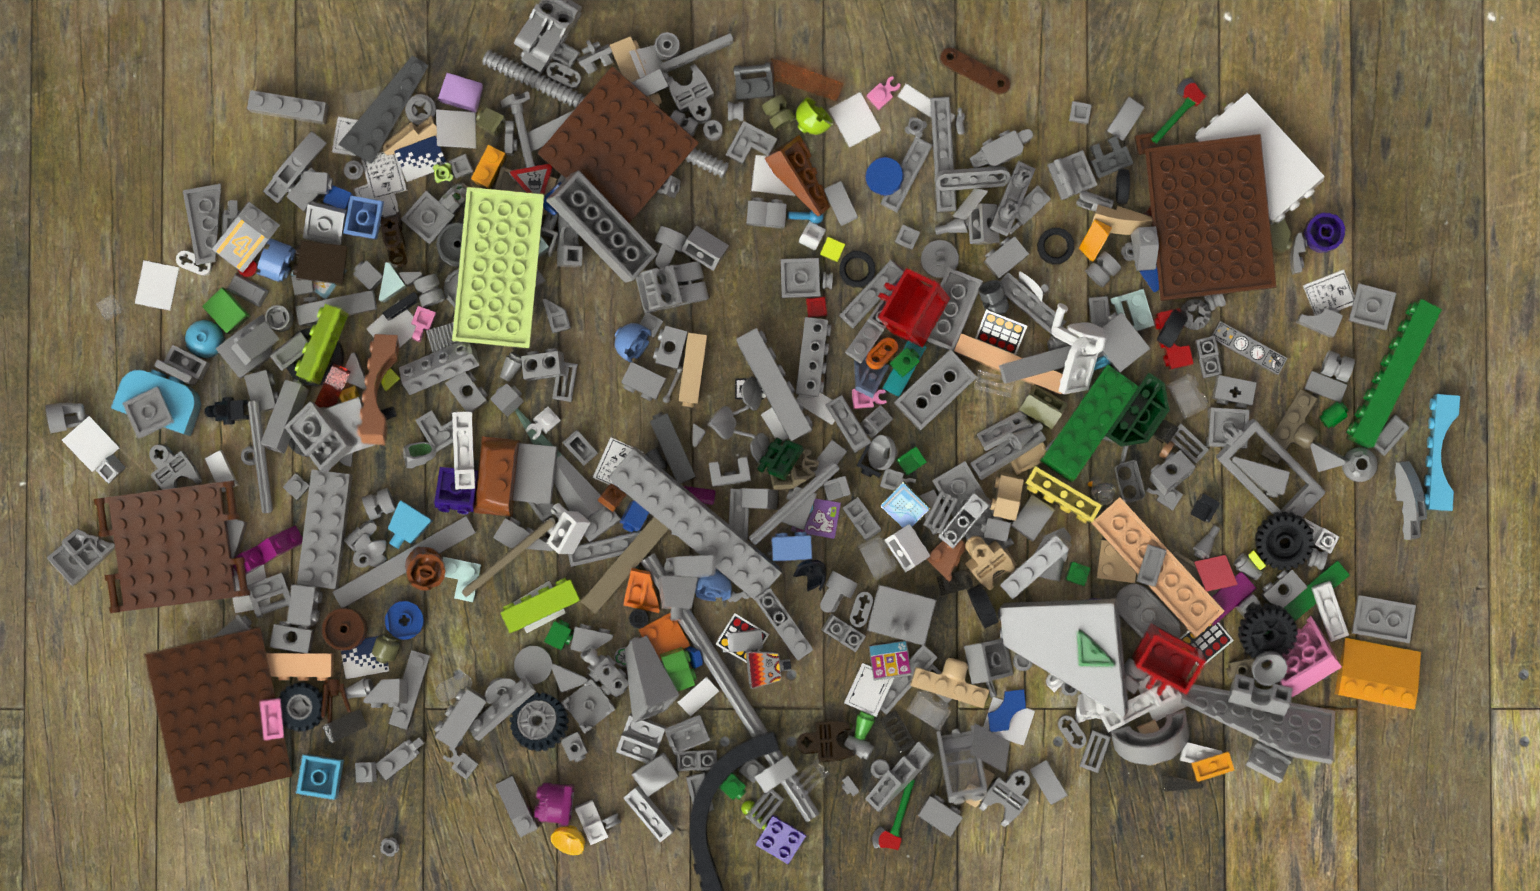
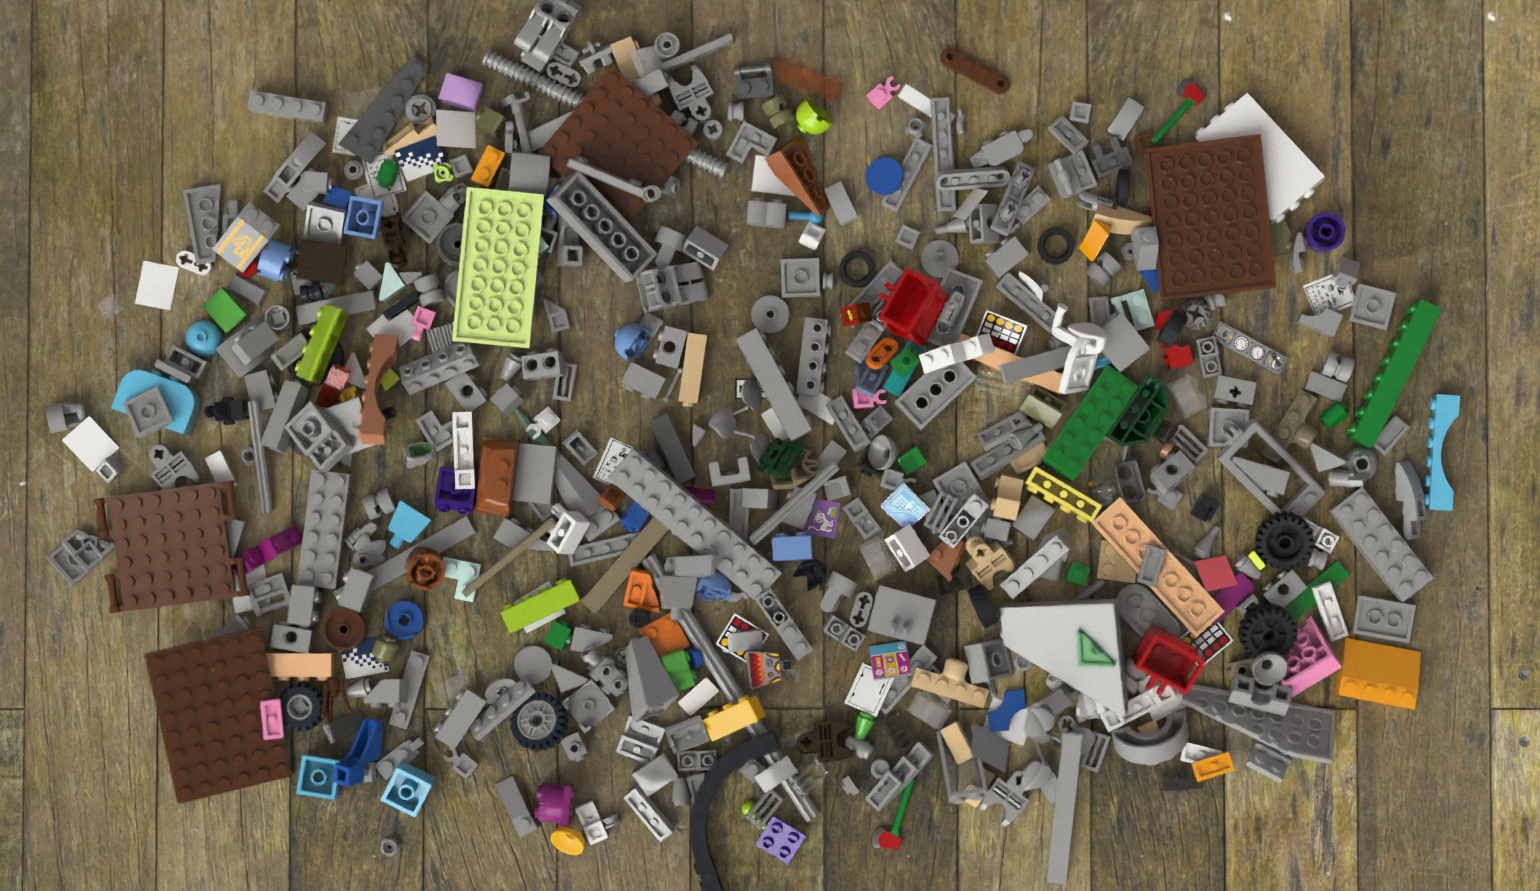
(296, 486): light grey plate -> none
(311, 292): none -> black wheel
(356, 589): none -> light grey brick
(364, 750): none -> blue arch
(387, 173): none -> green brick
(408, 788): none -> medium azure brick
(529, 173): none -> light grey slope
(632, 185): none -> light grey hinge
(680, 793): none -> light grey cone
(733, 717): none -> yellow brick
(733, 787): green brick -> none
(767, 324): none -> light grey plate
(816, 307): red tile -> none
(832, 249): neon yellow tile -> none
(854, 119): white sticker -> none
(856, 314): none -> reddish brown brick
(940, 815): light grey brick -> none
(951, 309): none -> light grey hinge
(956, 353): none -> white arch
(957, 742): none -> tan tile
(993, 297): dark grey wheel -> none
(1037, 726): none -> light grey plant
(1053, 702): none -> light grey brick
(1064, 807): none -> light grey tile
(1068, 135): none -> light grey plate
(1087, 591): none -> light grey piece
(1346, 272): none -> light grey slope
(1346, 478): none -> light grey hinge
(1380, 544): none -> light grey brick

